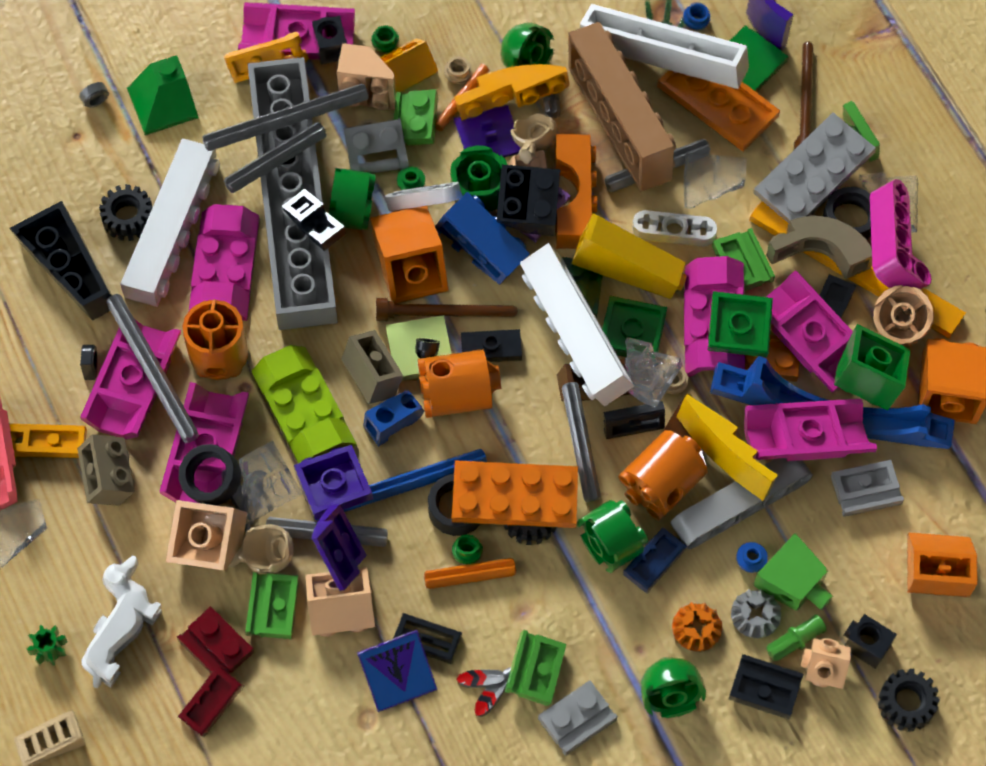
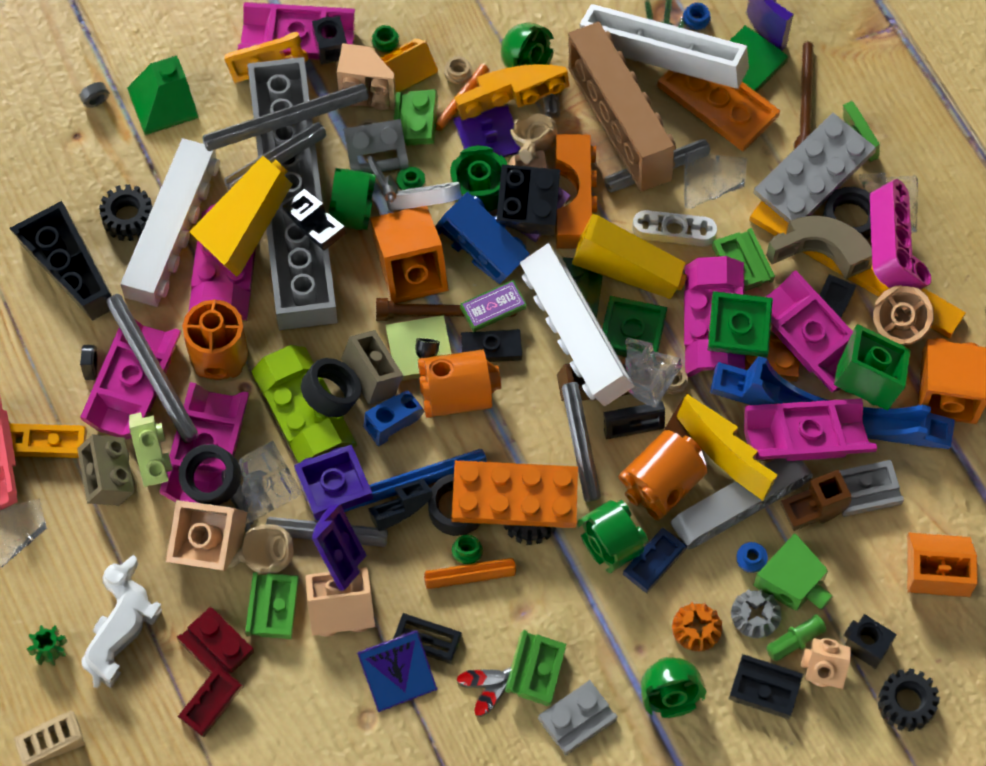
(146, 441): none -> yellowish green plate
(243, 214): none -> yellow slope
(319, 398): none -> black tyre
(388, 184): none -> flat silver piece
(409, 500): none -> black slope
(493, 306): none -> tile
(821, 502): none -> reddish brown brick

